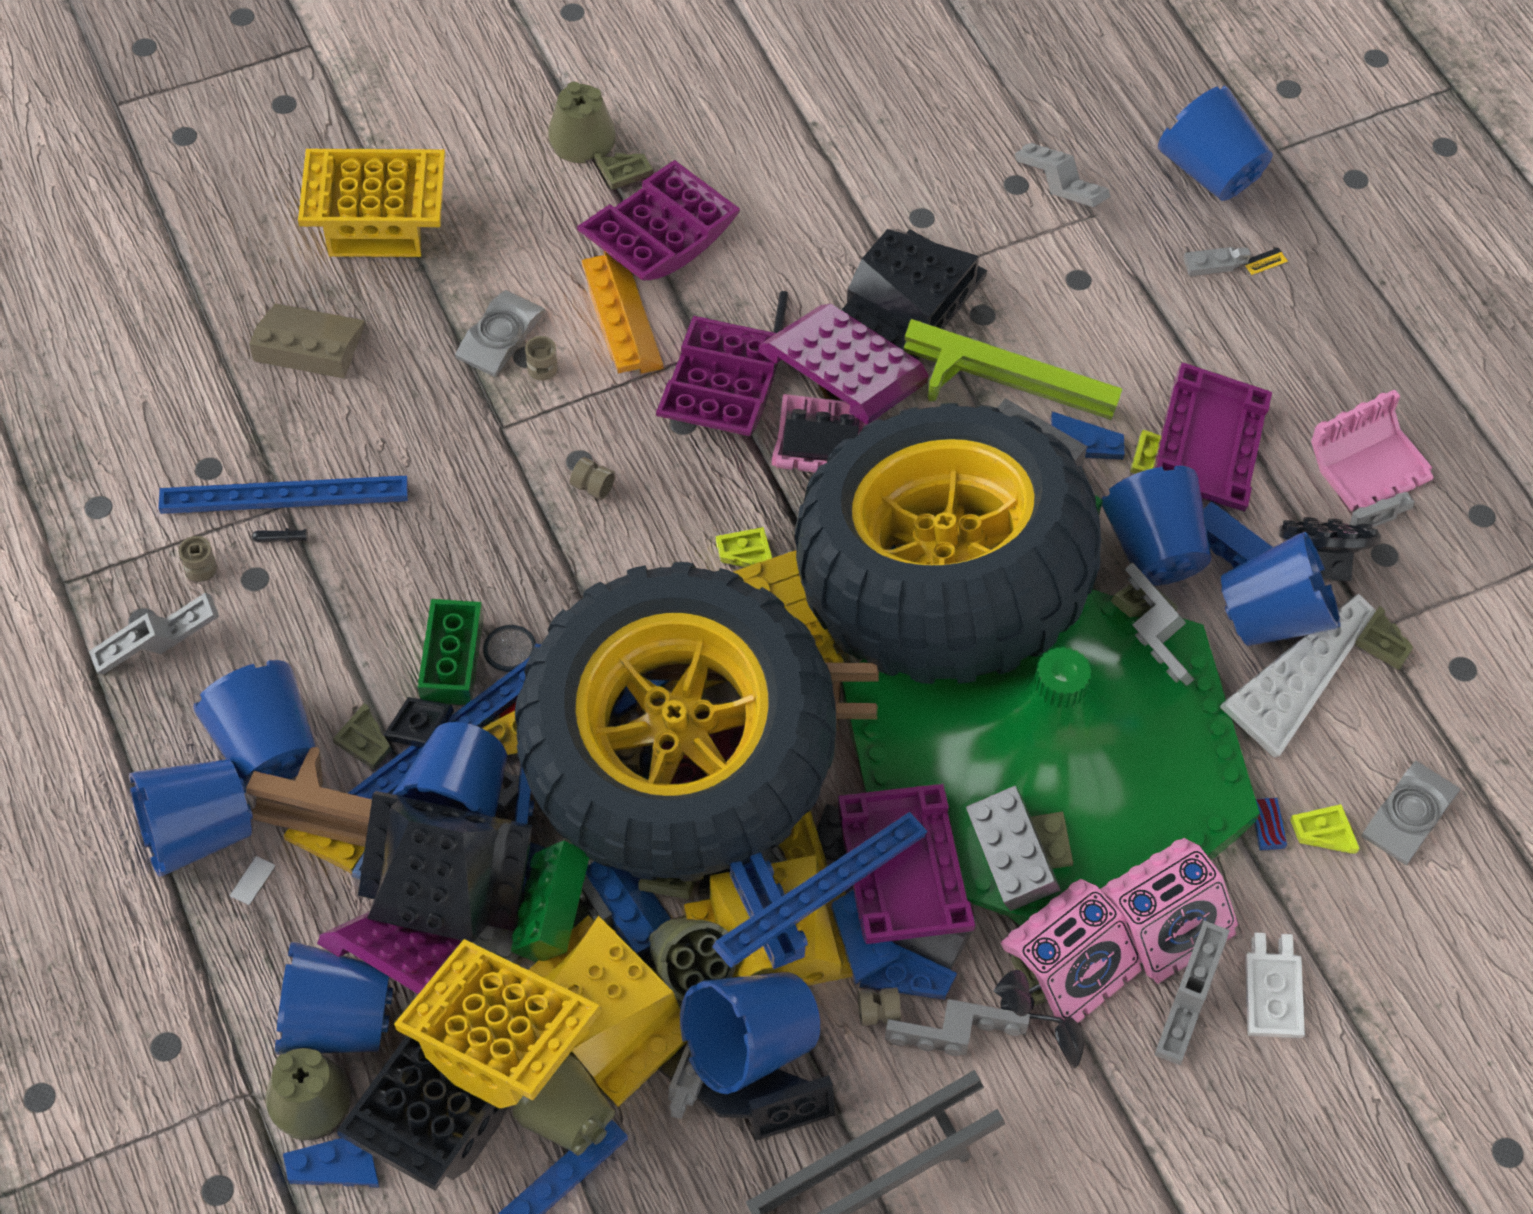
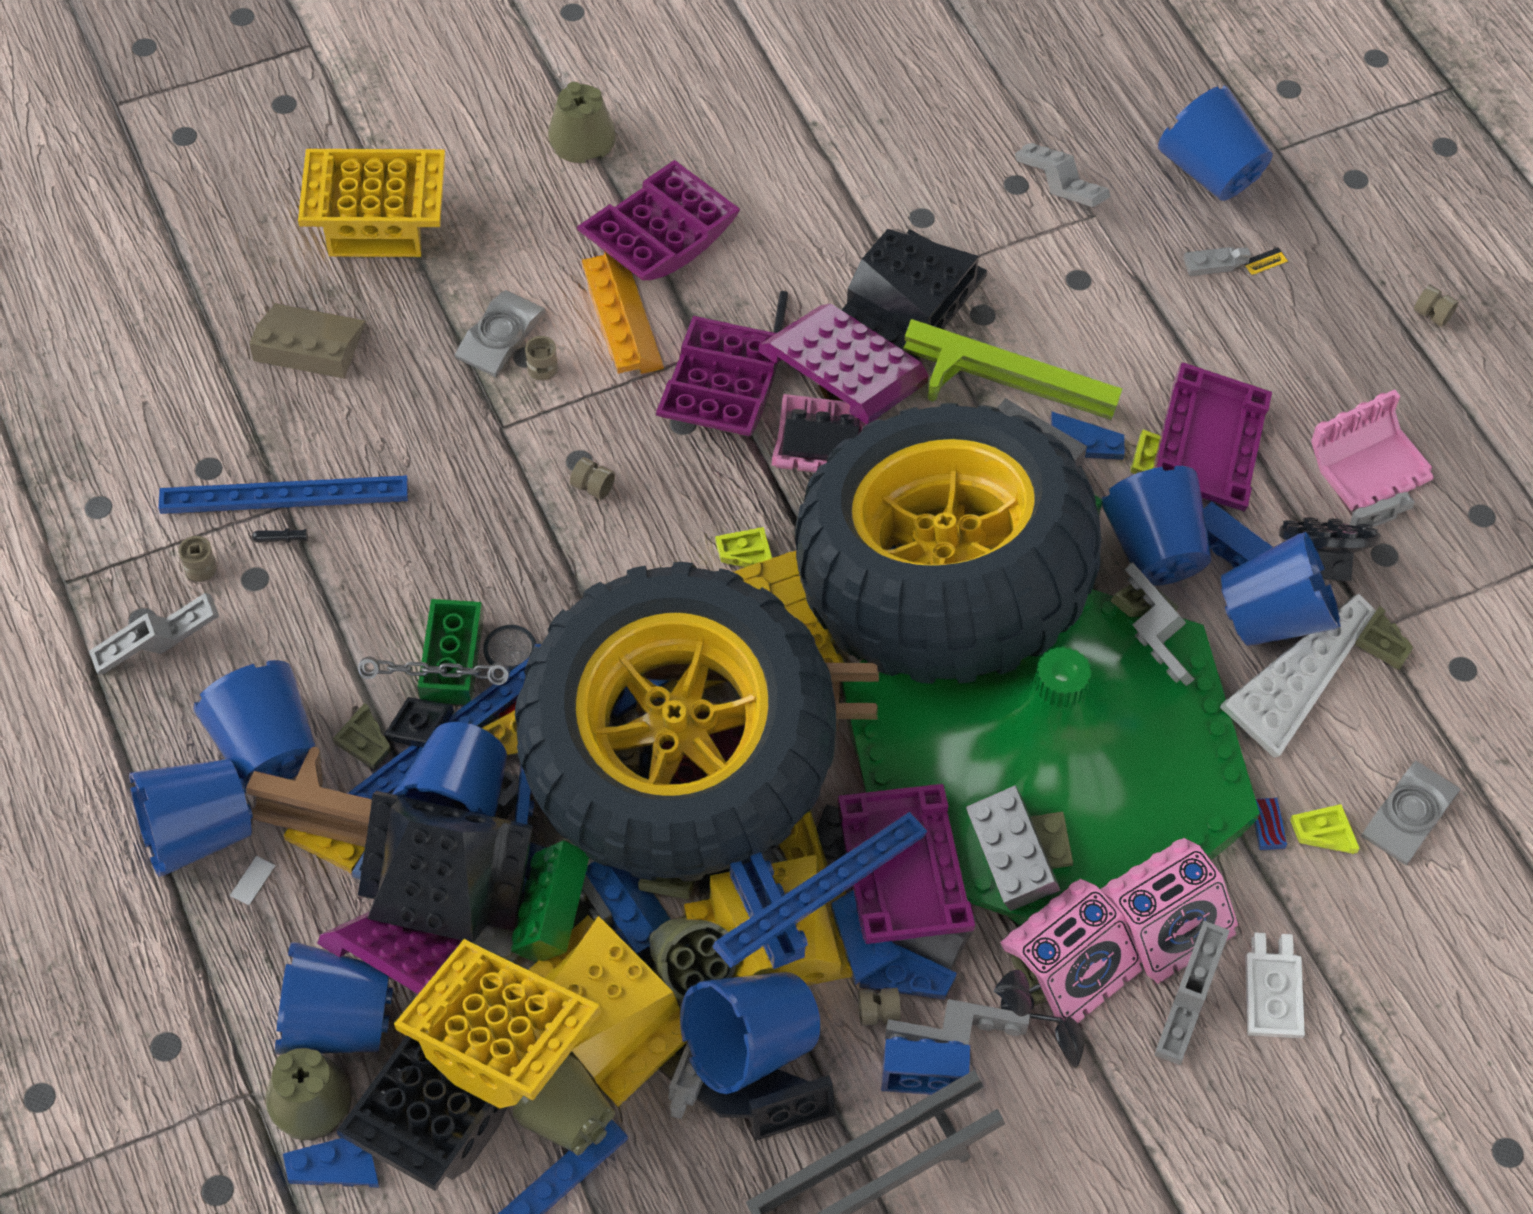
(492, 676): none -> flat silver piece
(623, 168): olive wing -> none
(922, 1065): none -> blue brick
(1435, 305): none -> dark tan wheel

